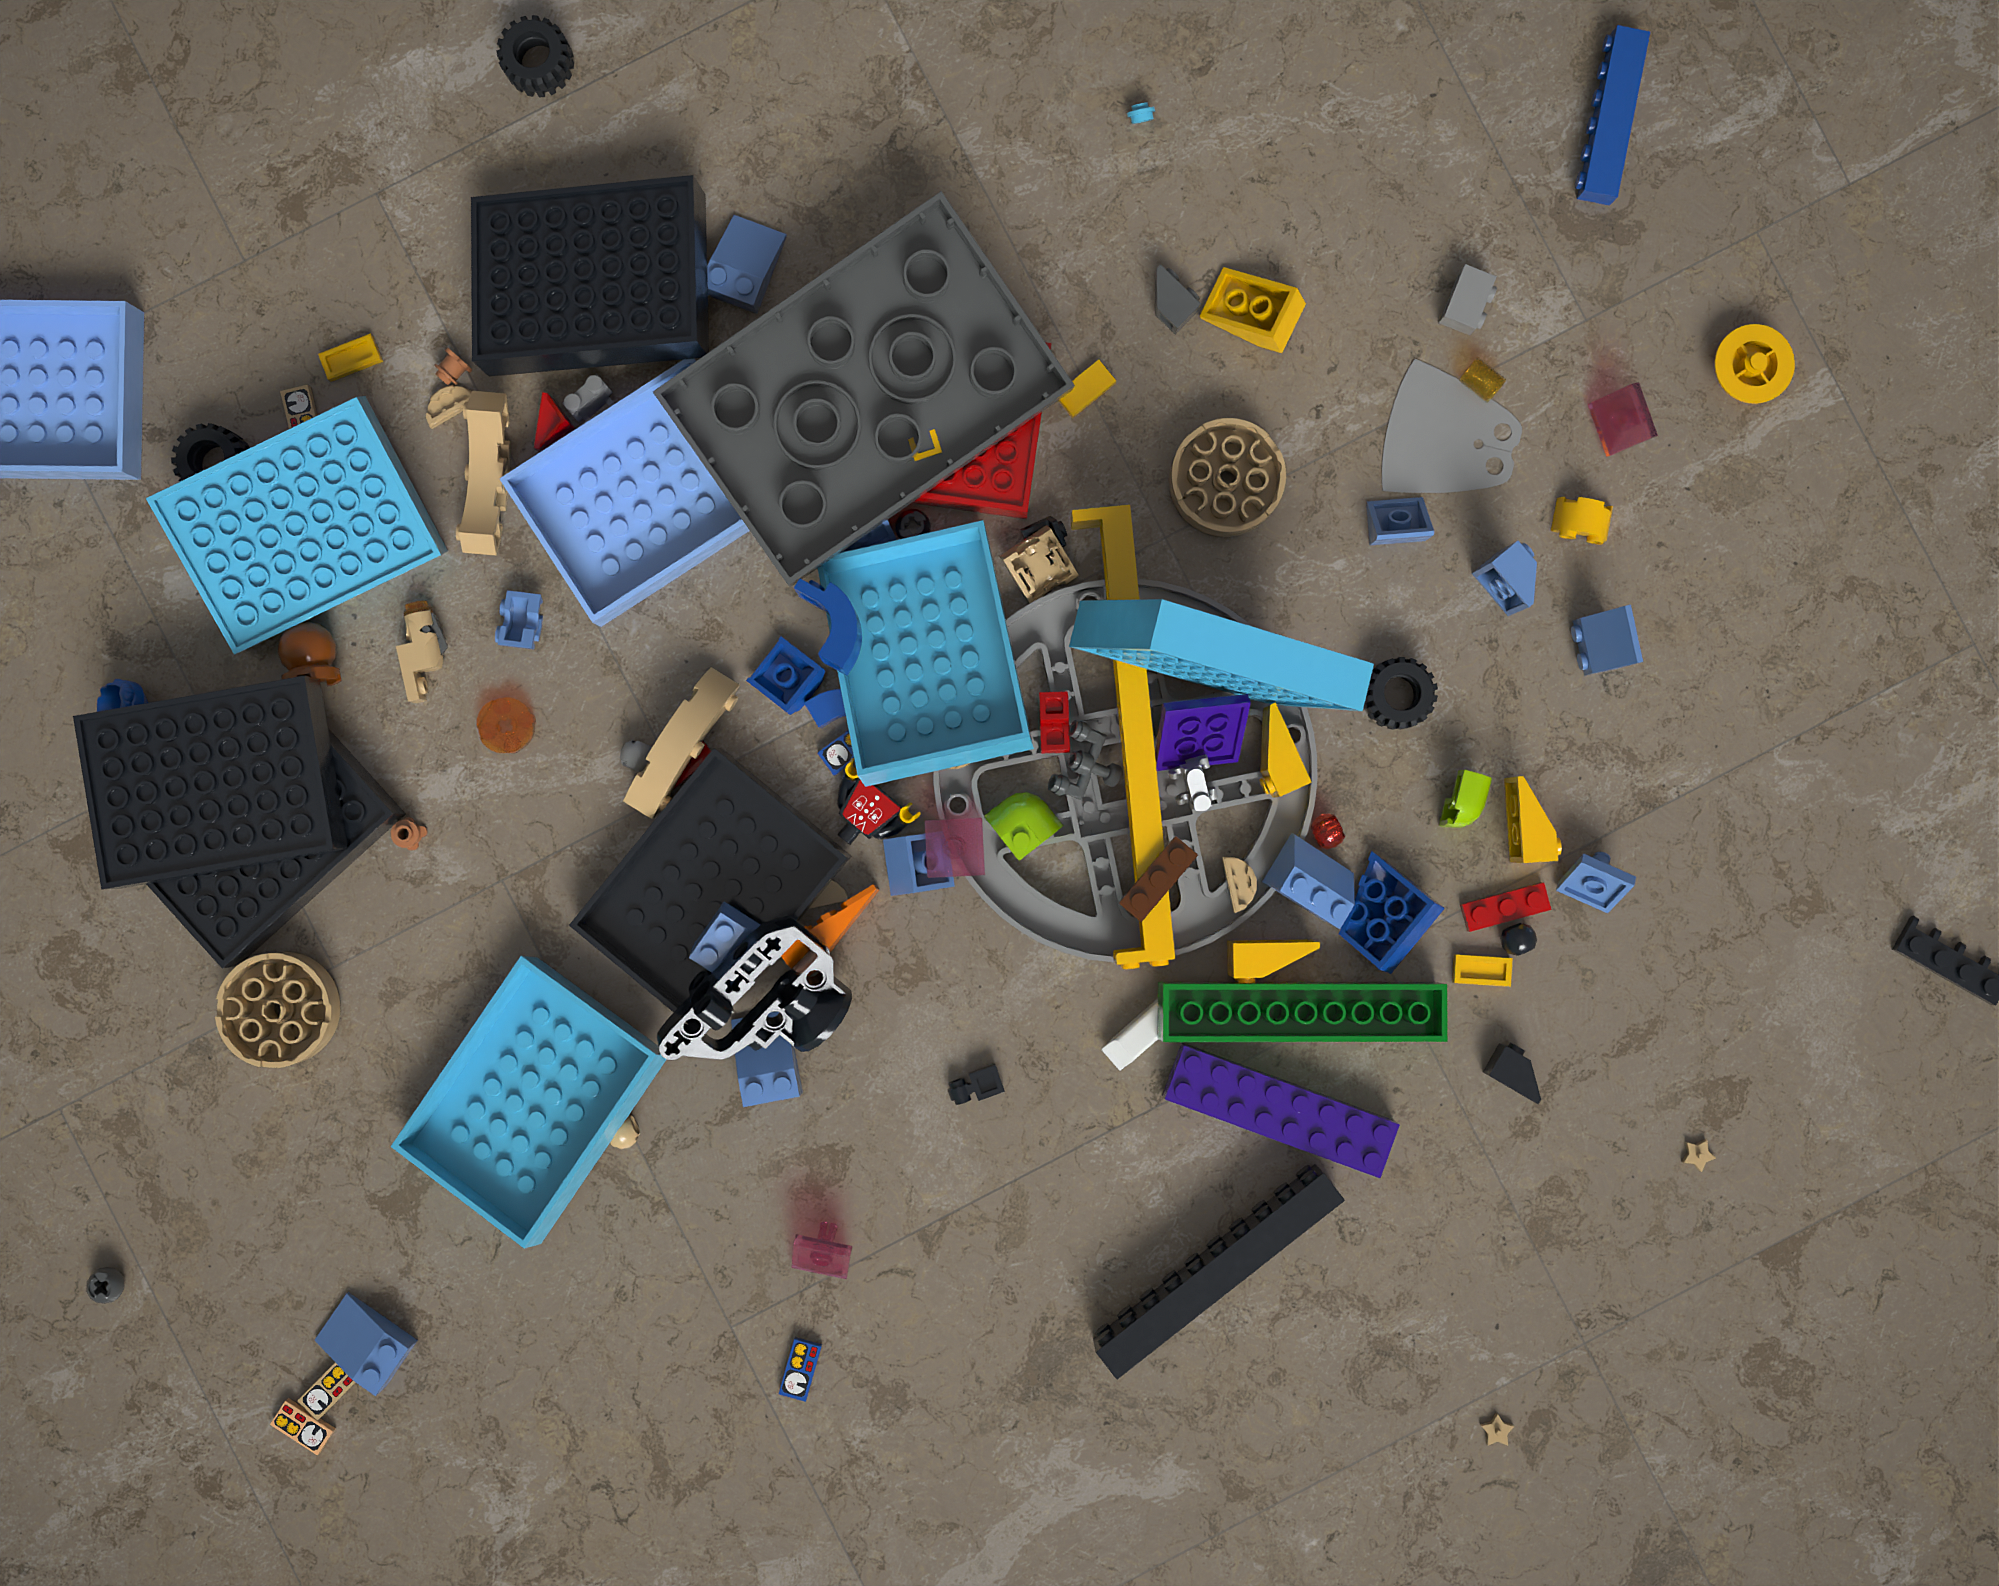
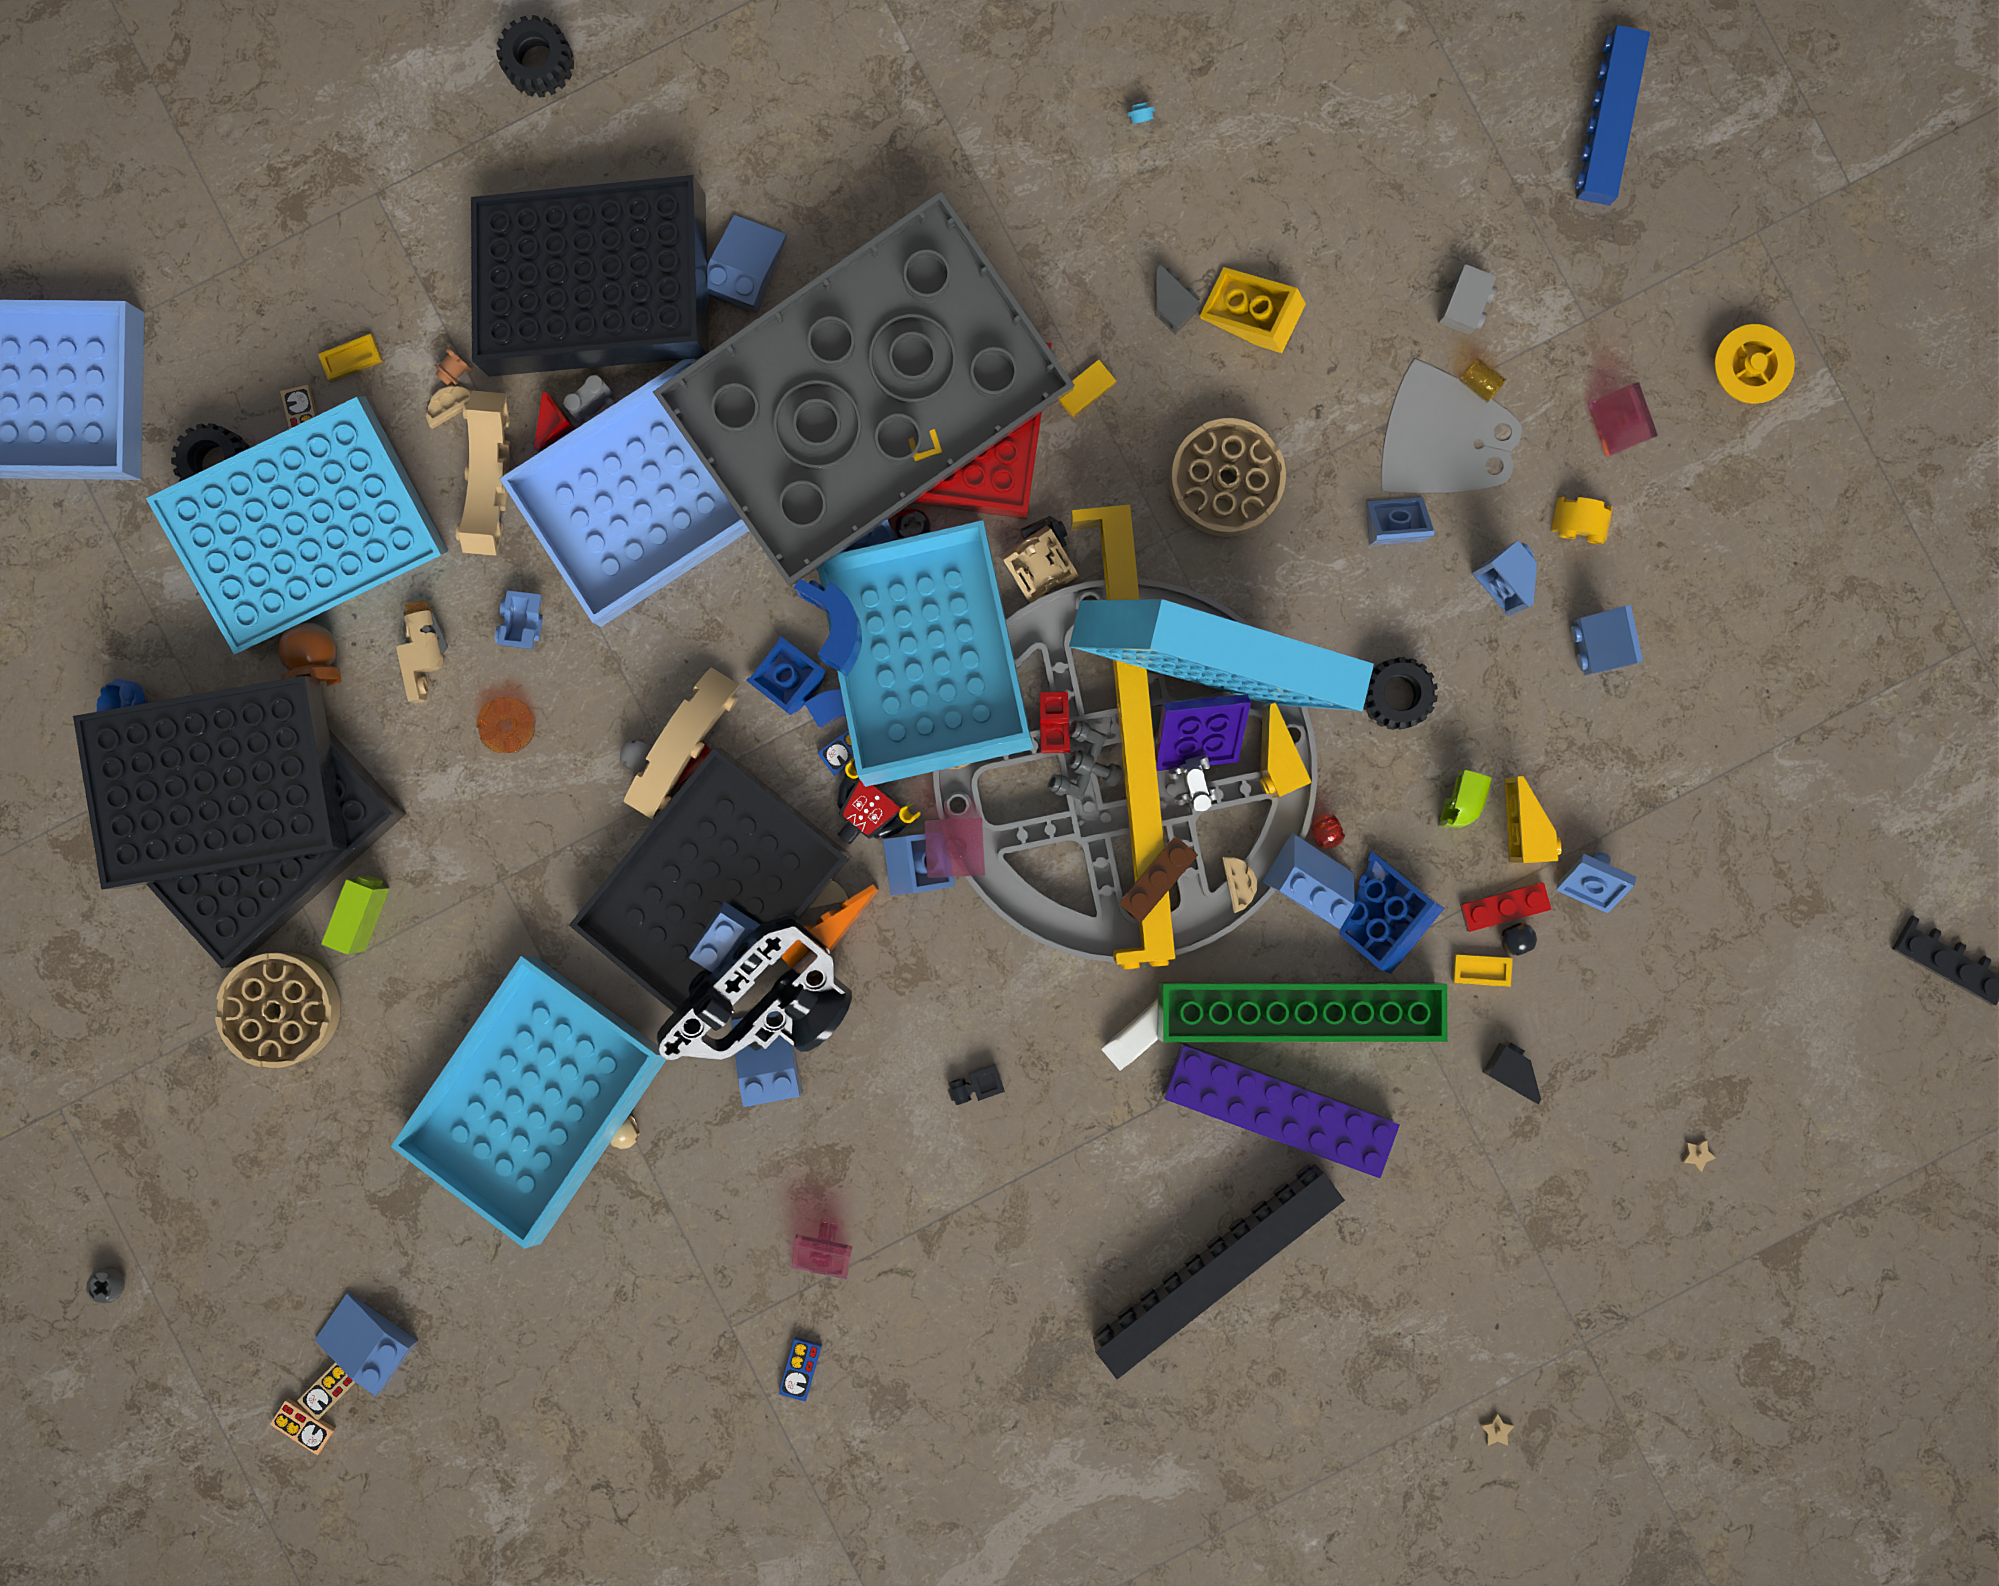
(355, 915): none -> lime brick
(415, 833): nougat brick -> none
(1023, 822): lime brick -> none
(1262, 957): yellow slope -> none

